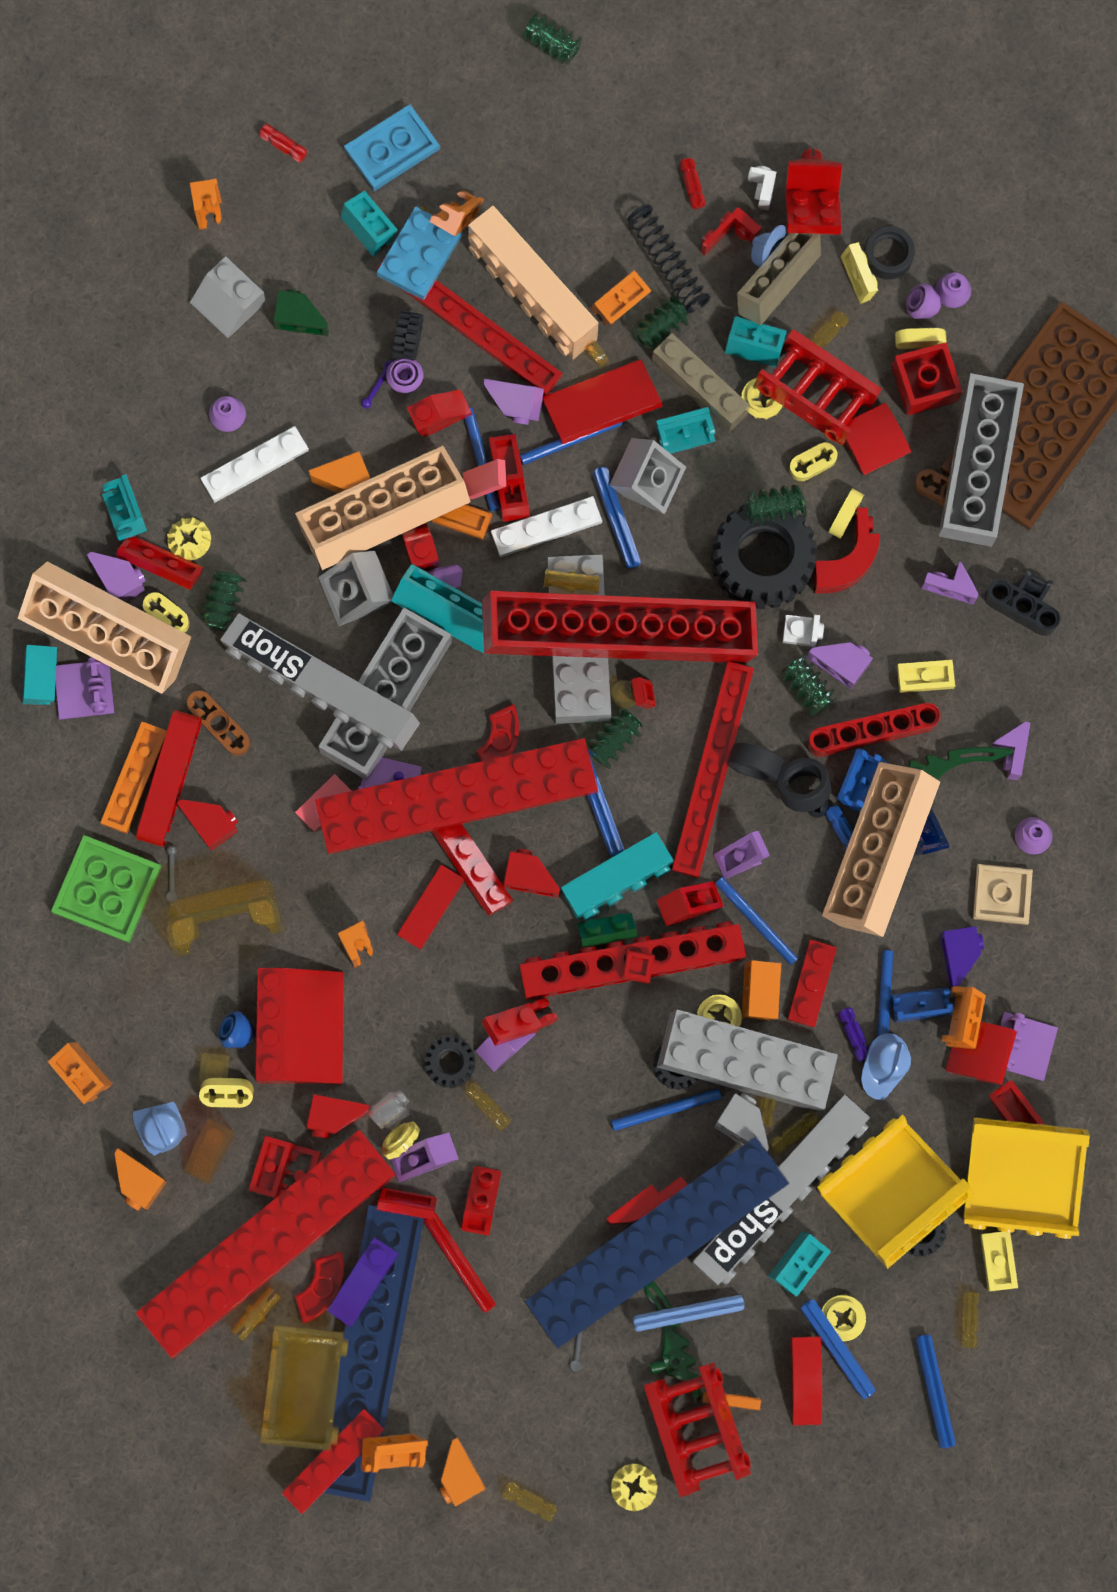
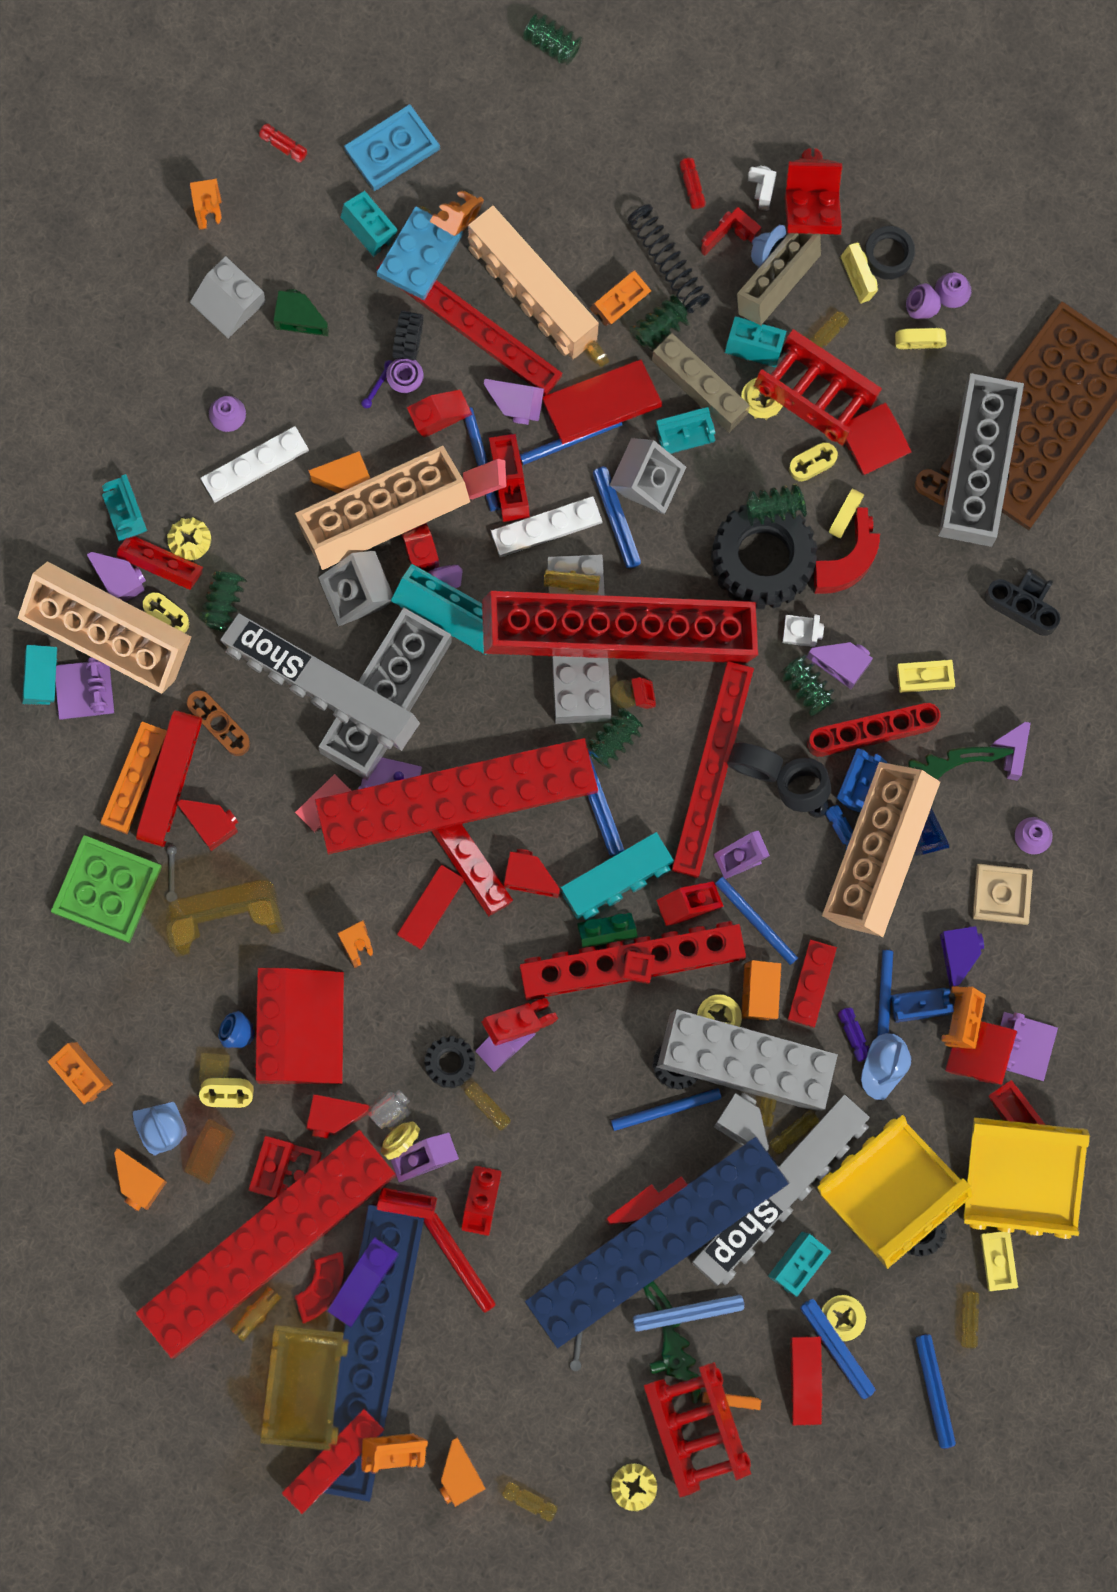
(466, 520): orange tile -> none
(503, 734): red tile -> none
(926, 378): red brick -> none
(959, 588): medium lavender slope -> none

